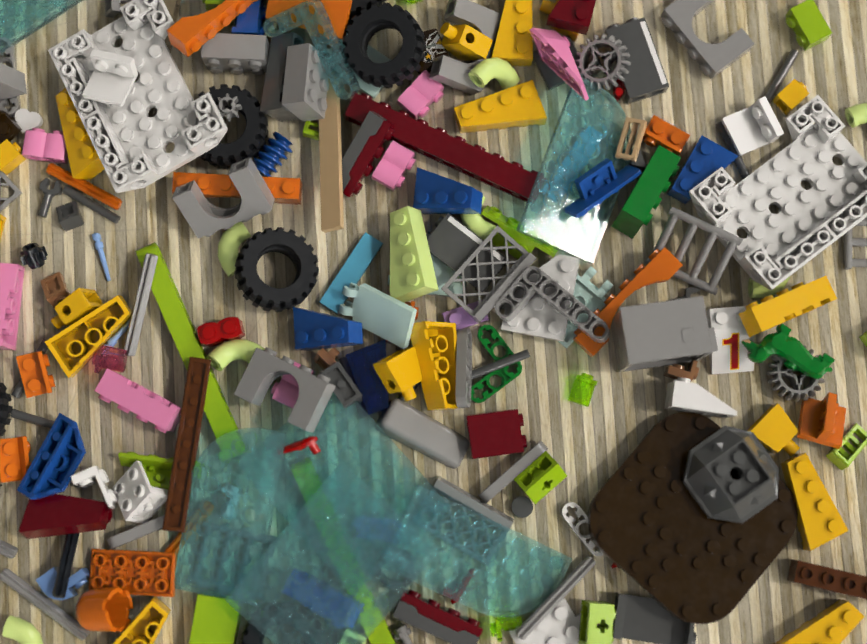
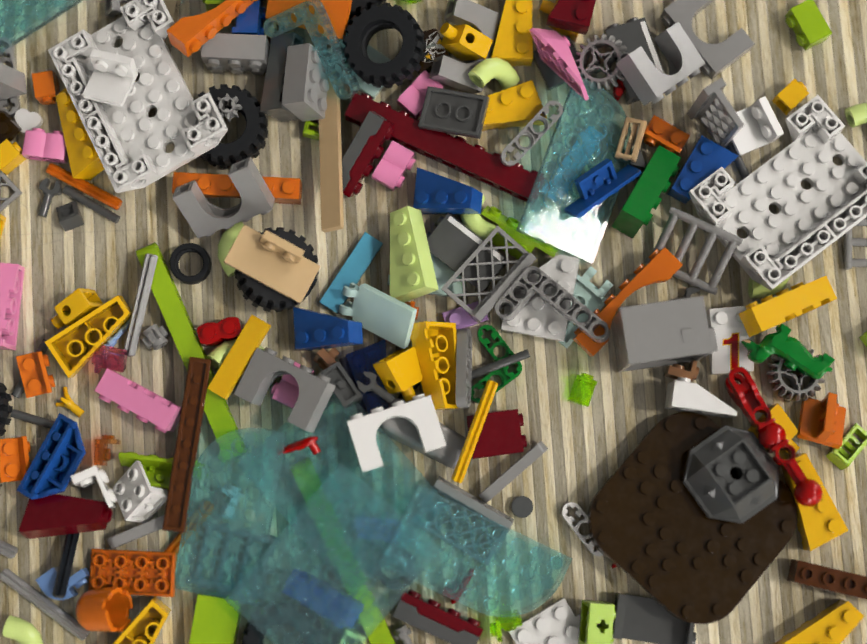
(33, 255): black gear -> none
(45, 86): none -> orange brick
(55, 288): medium nougat bracket -> none
(68, 403): none -> yellow bar
(99, 247): light blue piece -> none
(102, 452): none -> clear orange bracket
(155, 337): none -> light grey gear
(190, 247): none -> black tyre
(239, 357): none -> yellow tile
(272, 154): blue piece -> none
(272, 262): none -> tan bracket
(373, 386): none -> dark grey bar
(418, 412): none -> white arch
(453, 112): none -> dark grey tile
(474, 431): none -> yellow axle
(533, 135): none -> light grey beam
(540, 477): lime brick -> none
(555, 597): light grey axle -> none
(650, 82): none -> light grey arch
(716, 113): none -> light grey fence
(771, 434): none -> red piece
(781, 75): flat silver bar -> none

